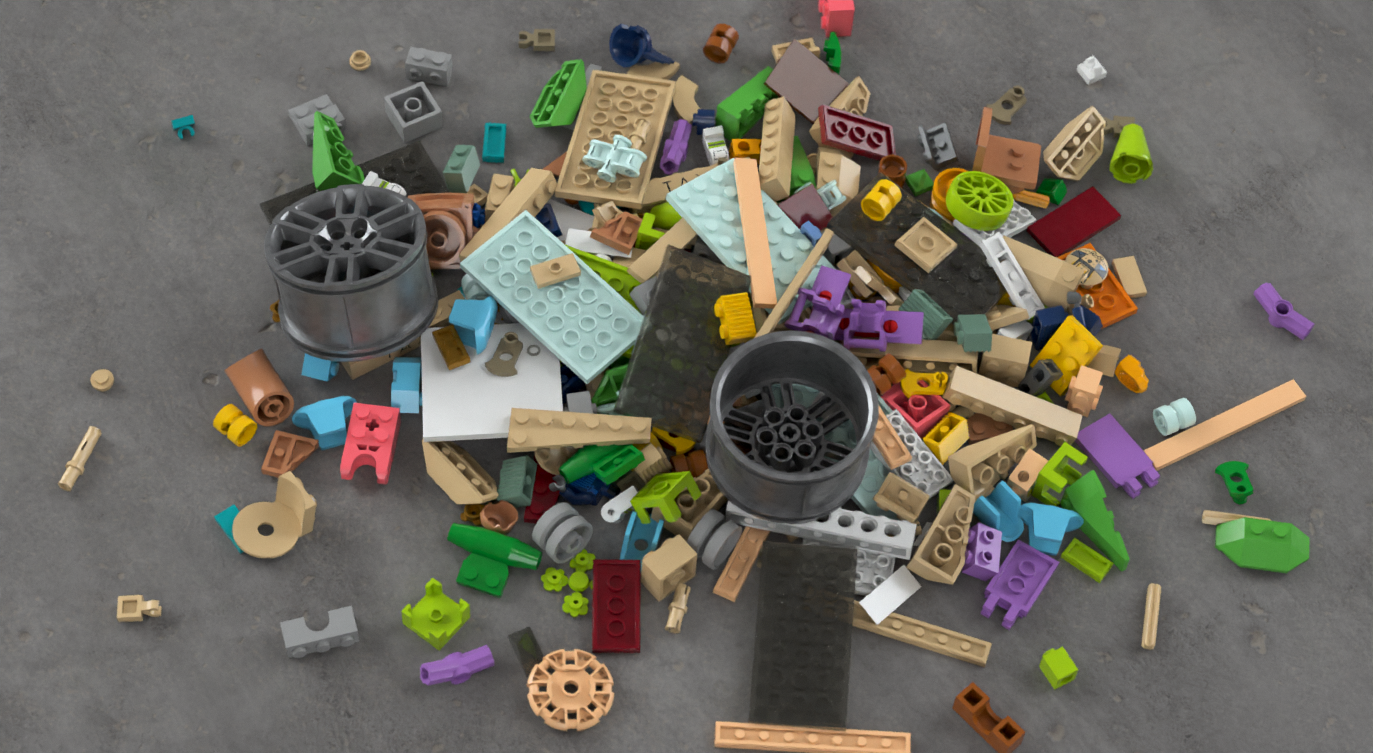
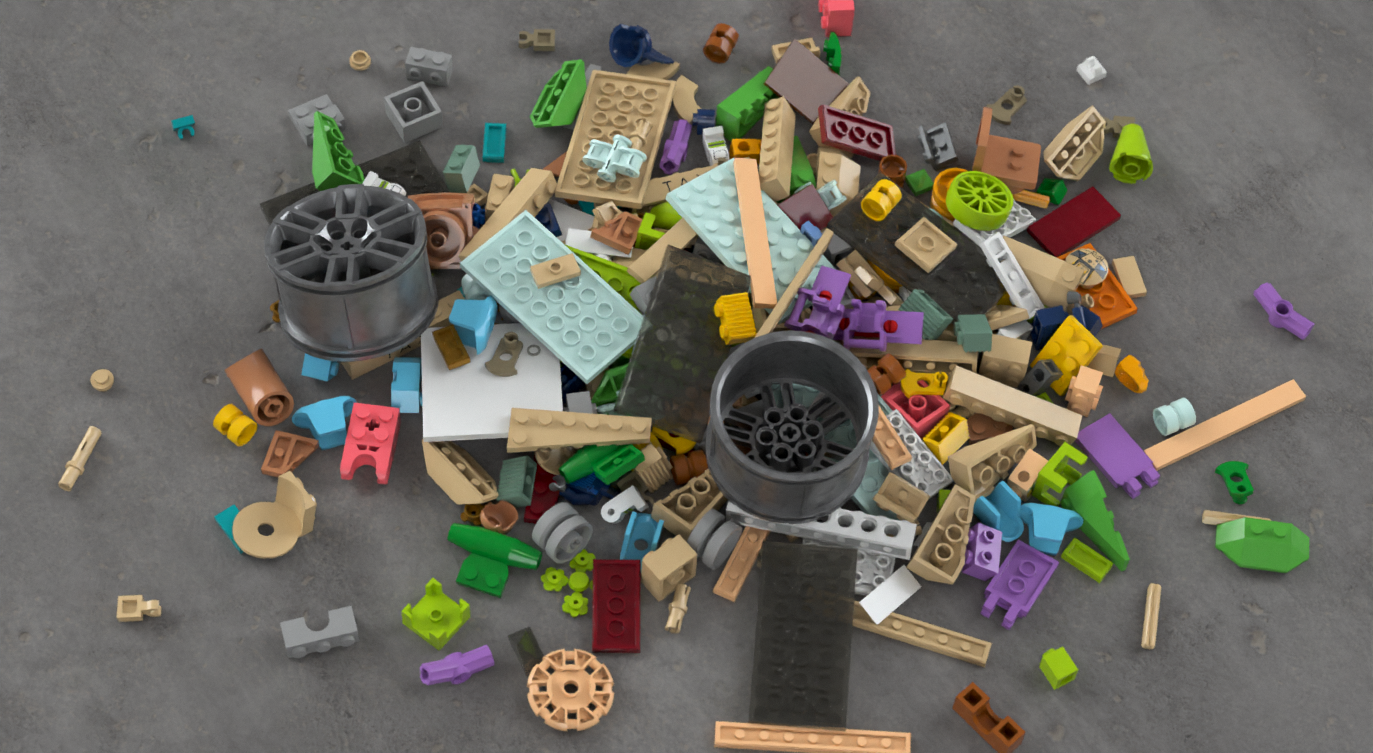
(661, 493): lime panel -> none

